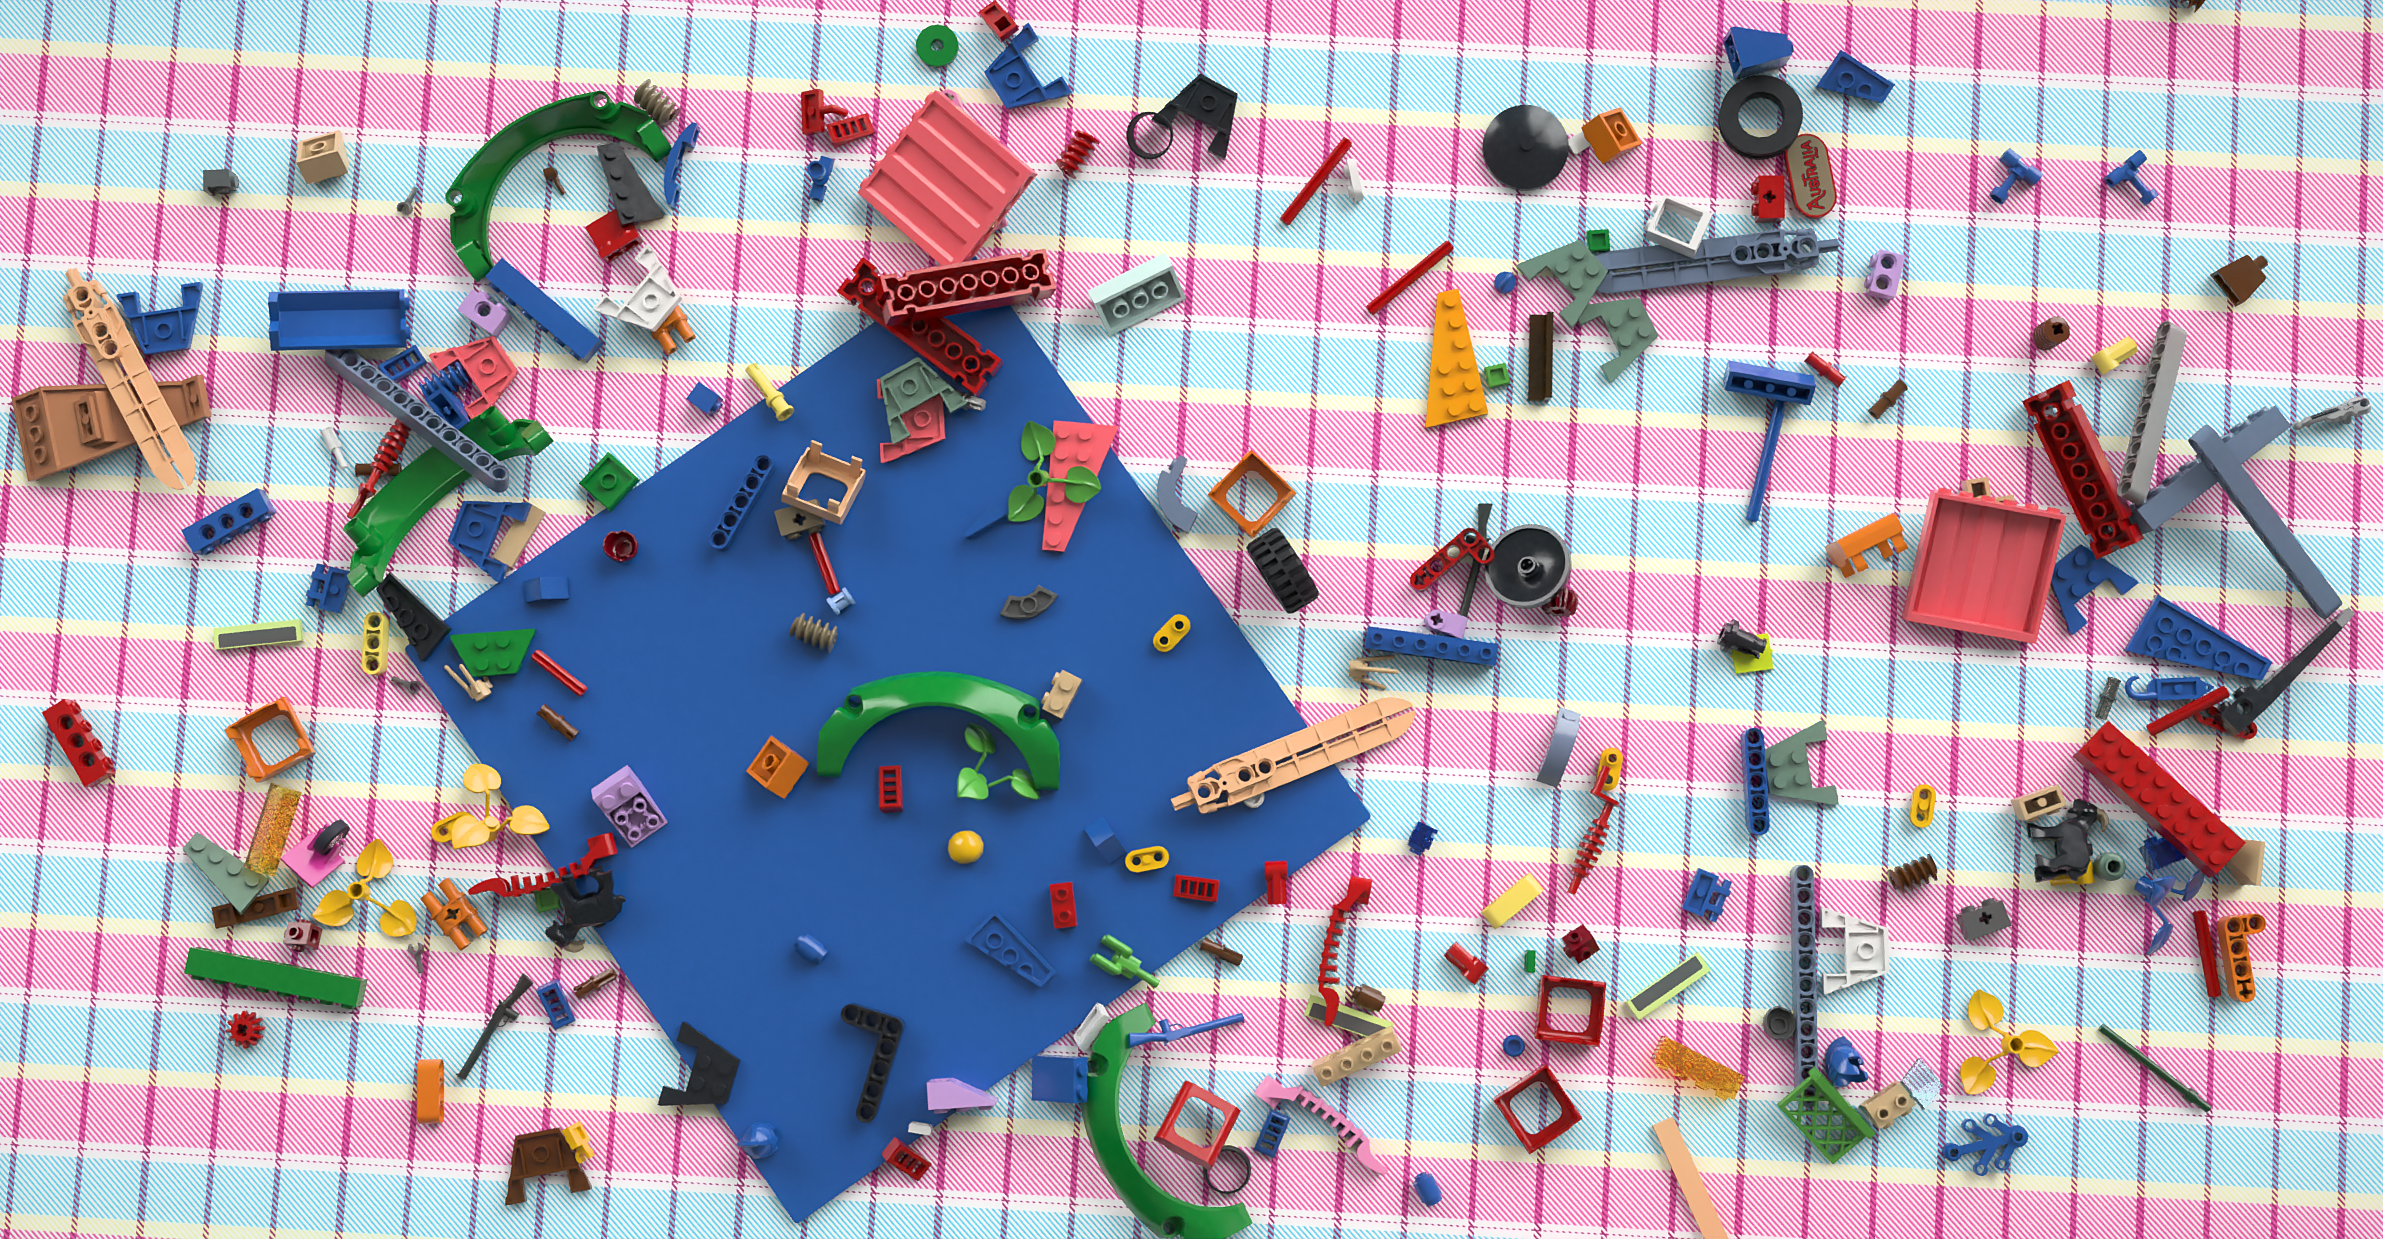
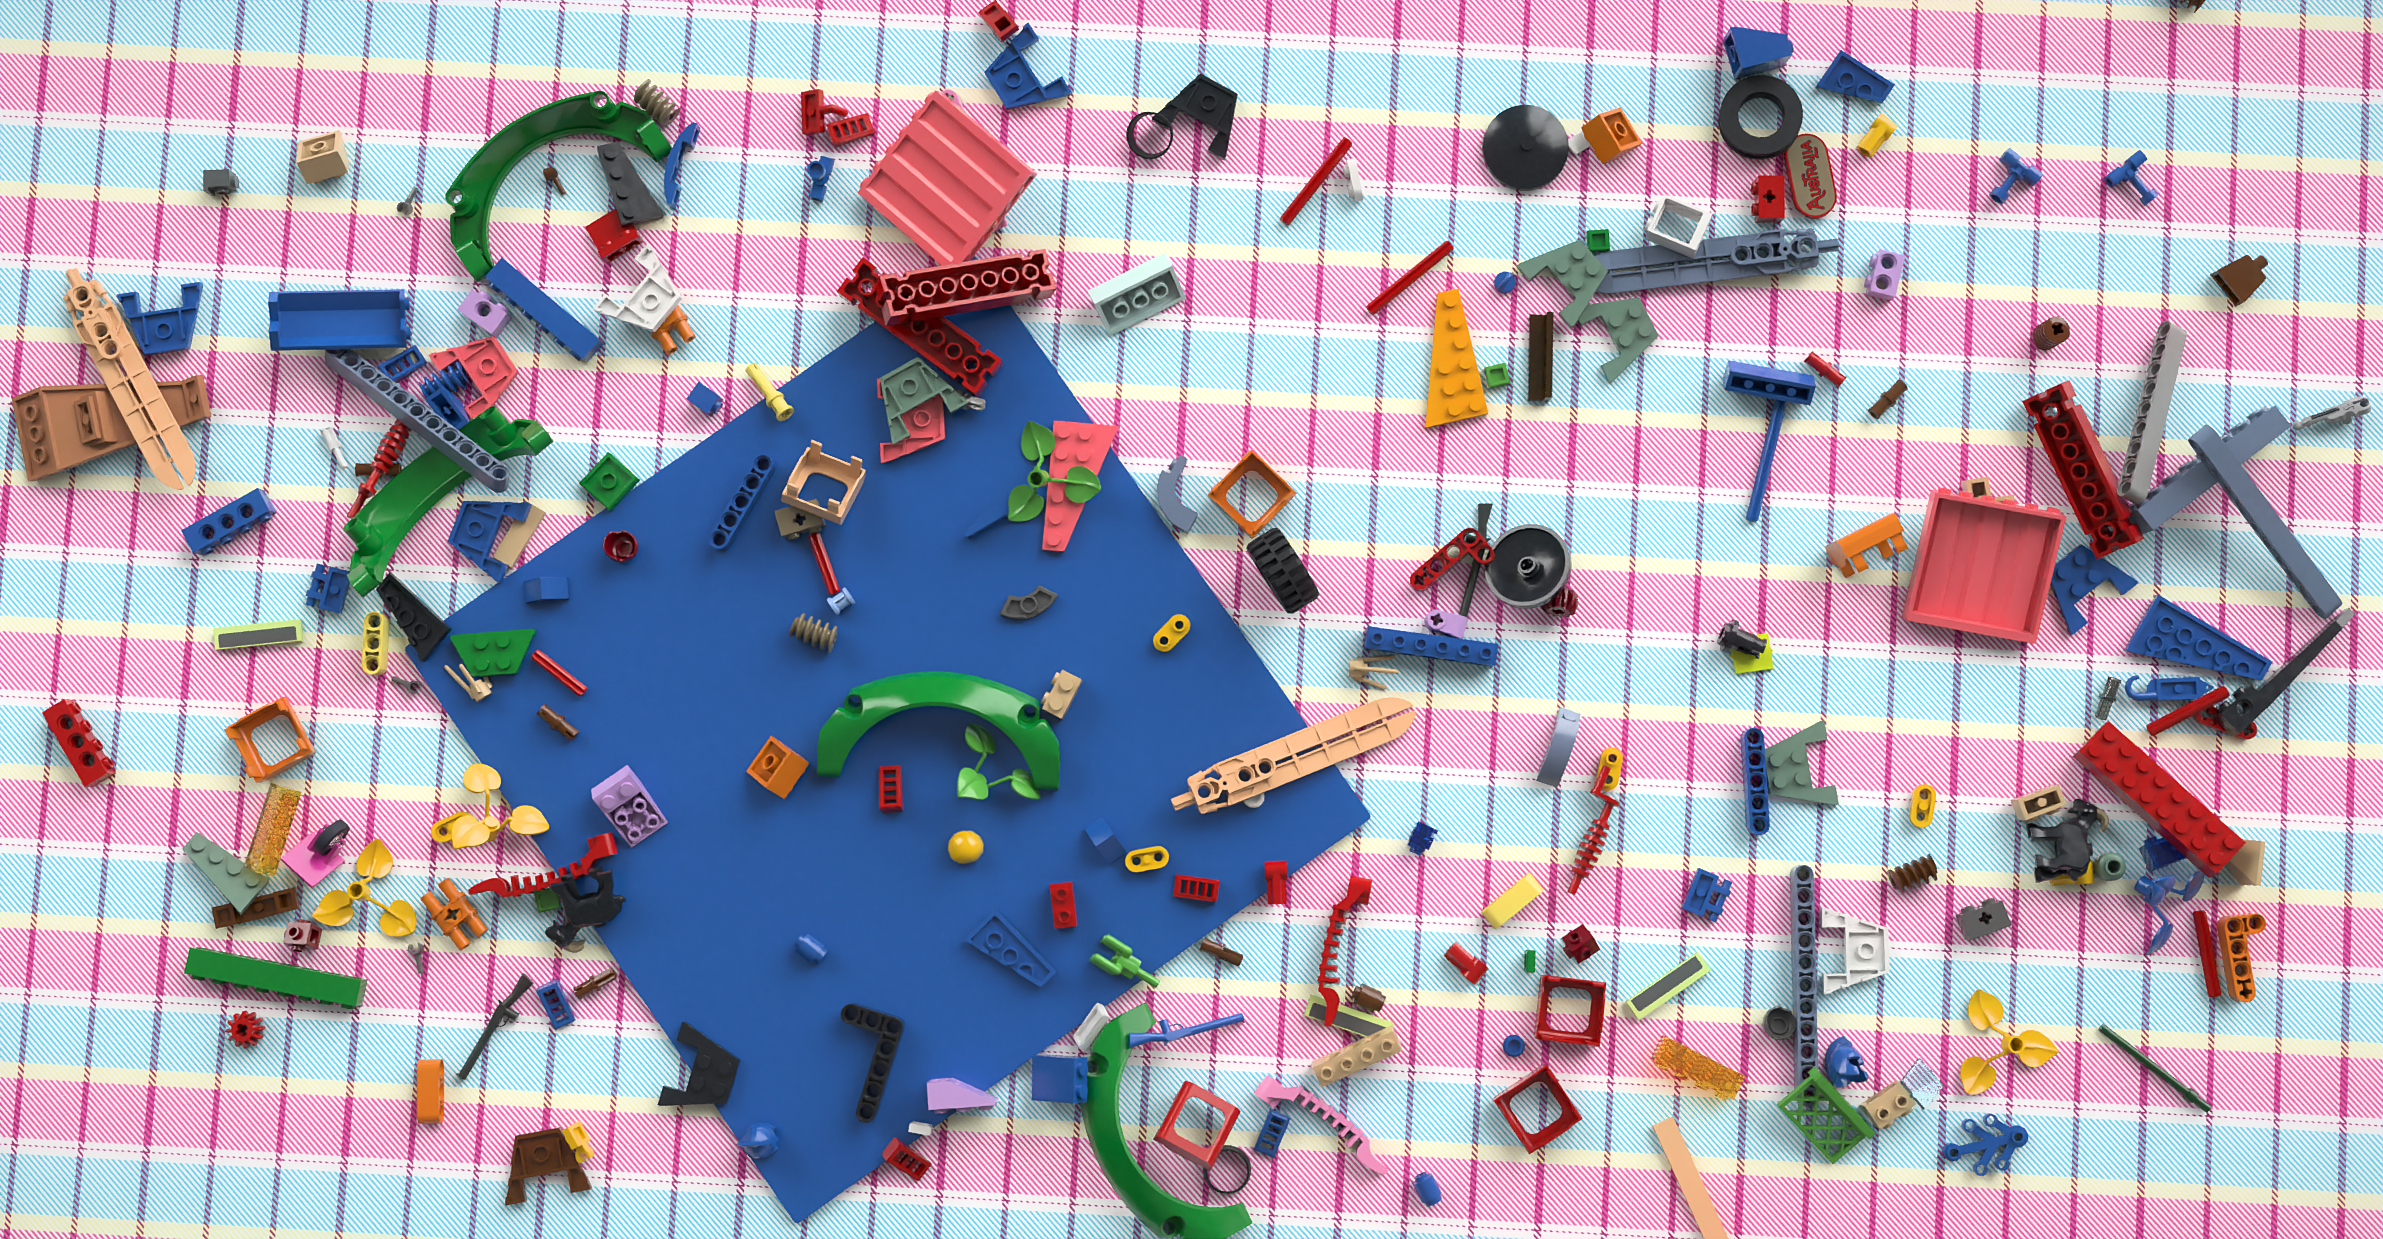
(928, 37): green tile -> none
(1075, 153): red piece -> none
(1879, 132): none -> yellow piece
(2111, 356): light yellow piece -> none

